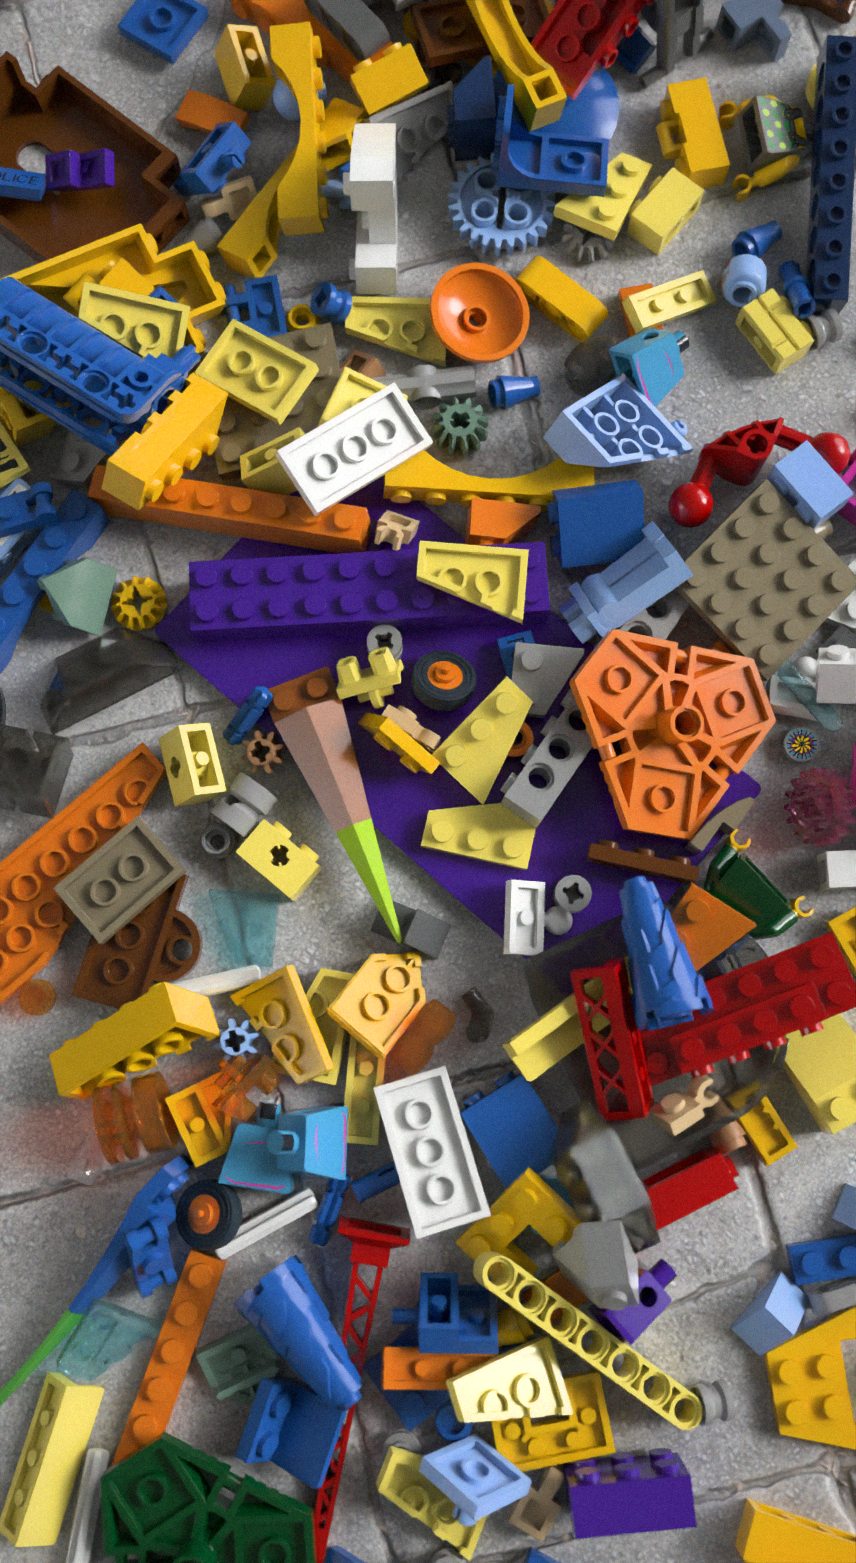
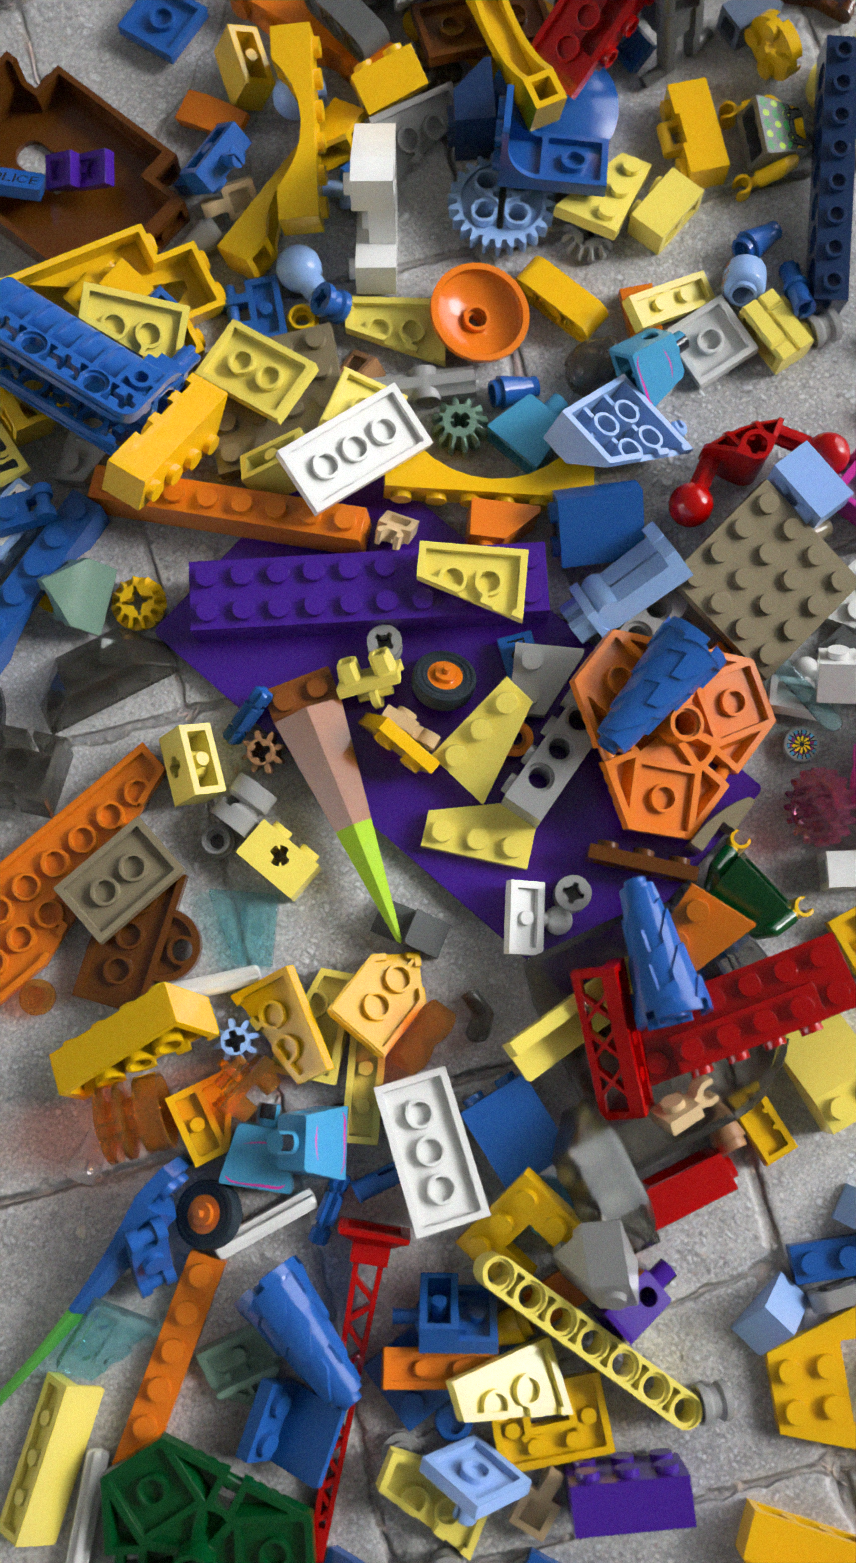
(299, 270): none -> light blue piece
(521, 430): none -> dark azure torso
(660, 682): none -> blue cone
(715, 342): none -> white plate
(774, 45): none -> yellow plate

